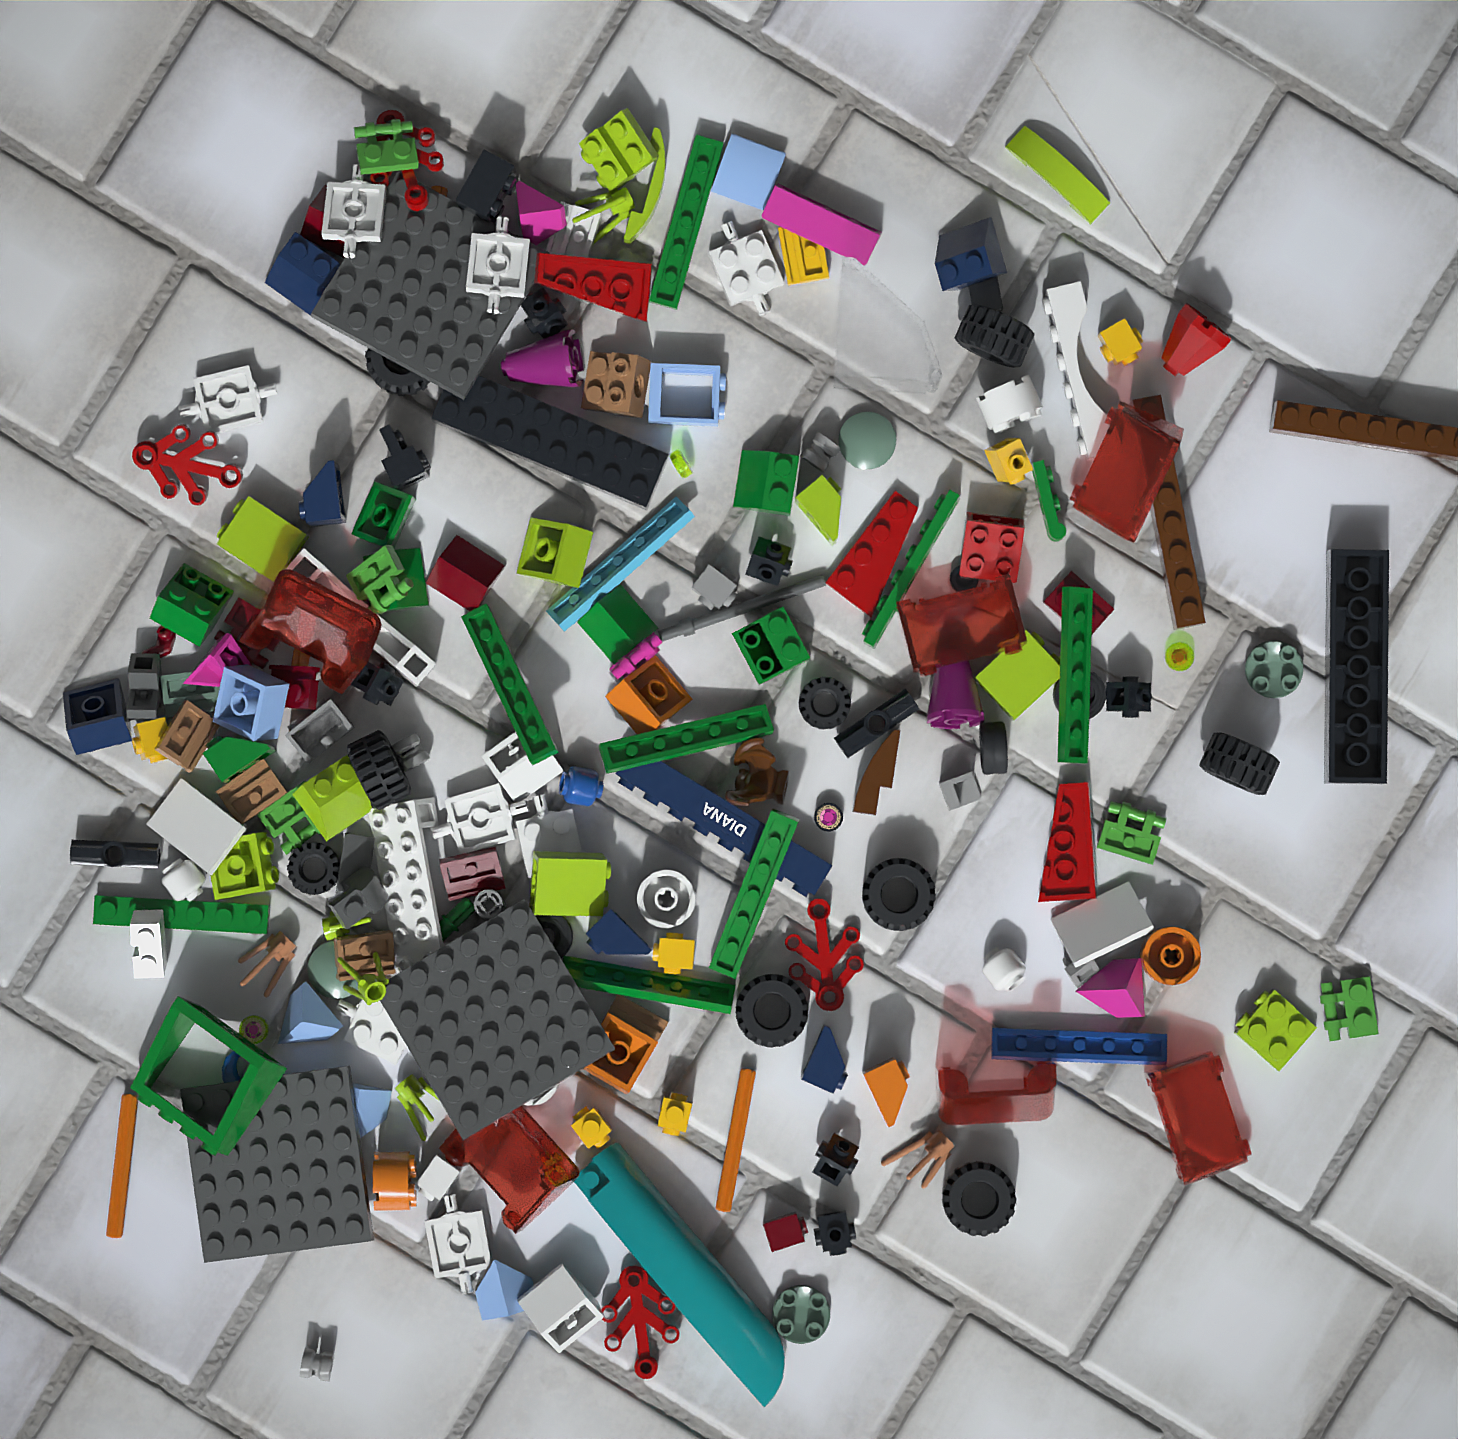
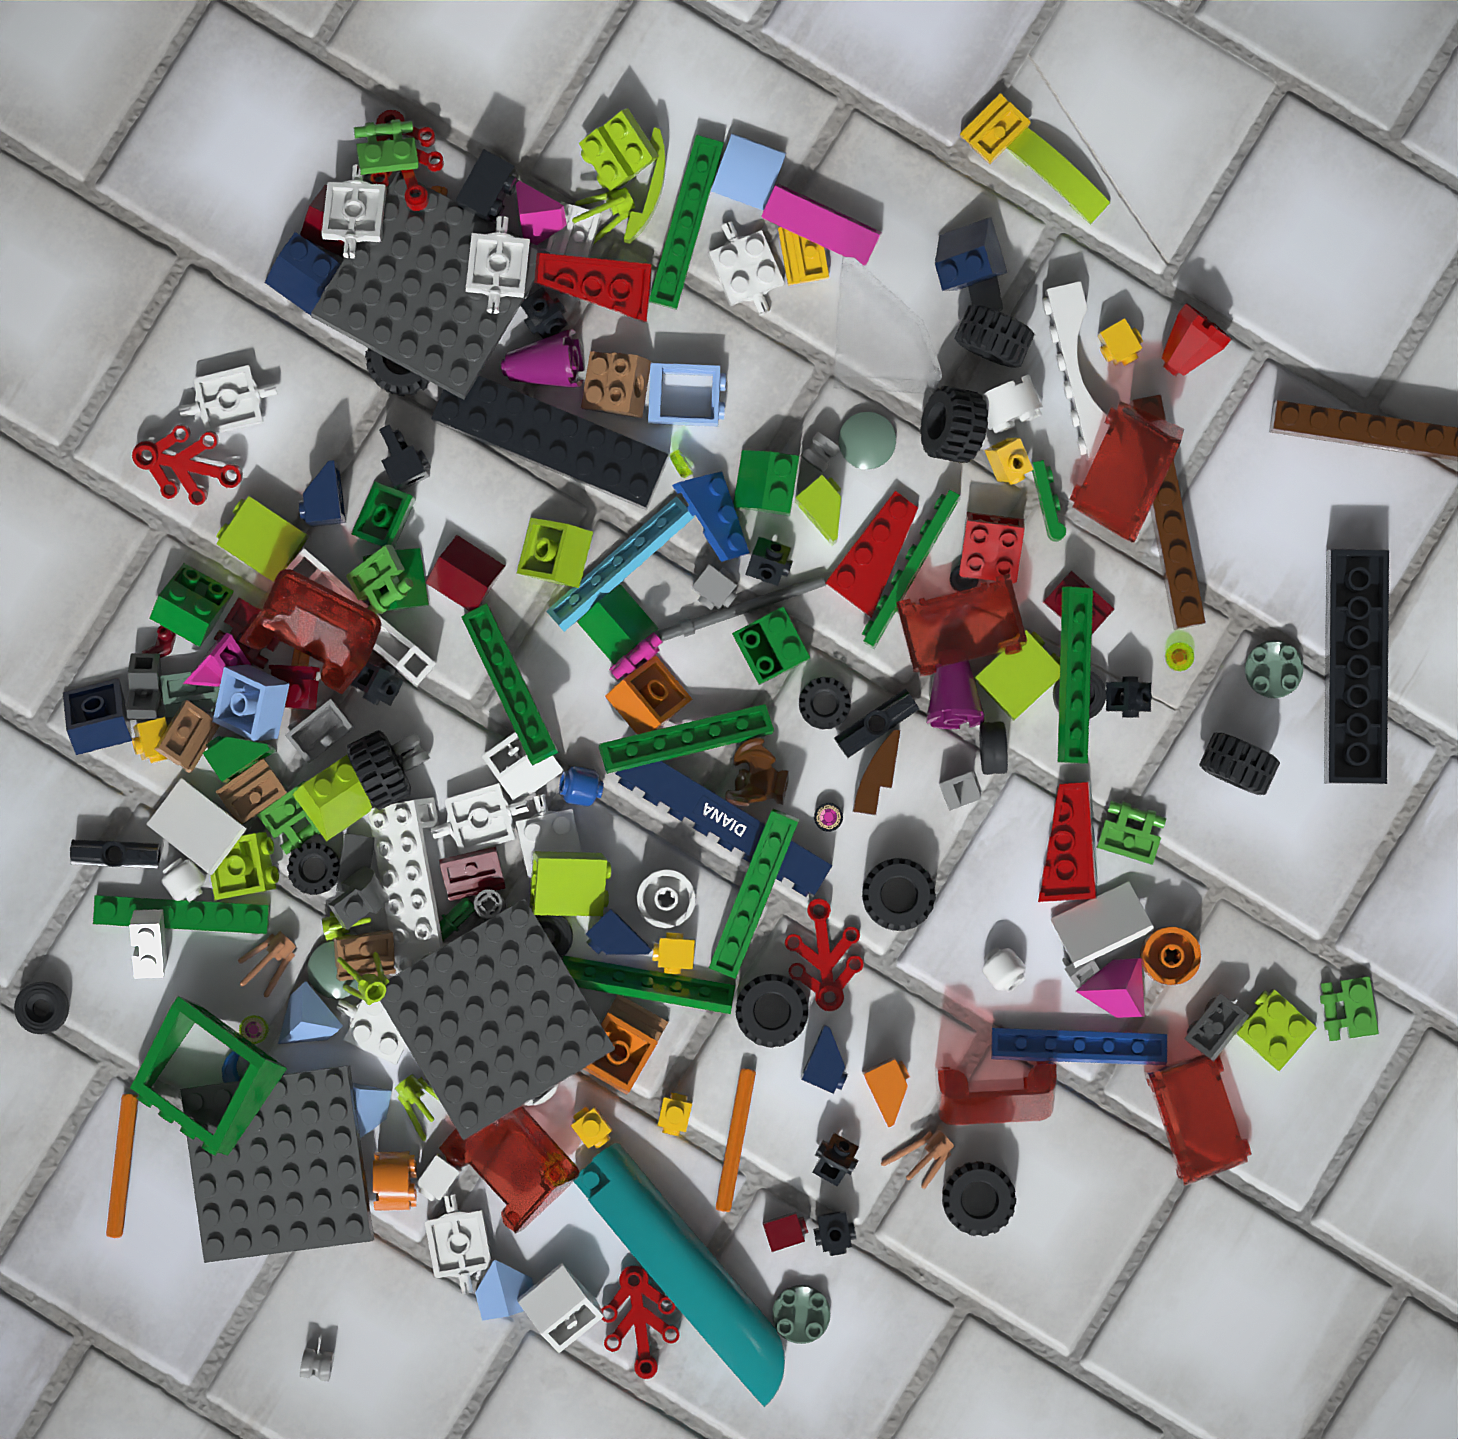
(29, 1019): none -> black tyre
(714, 508): none -> blue wing
(954, 424): none -> black tyre
(995, 128): none -> yellow plate
(1216, 1026): none -> dark grey bracket

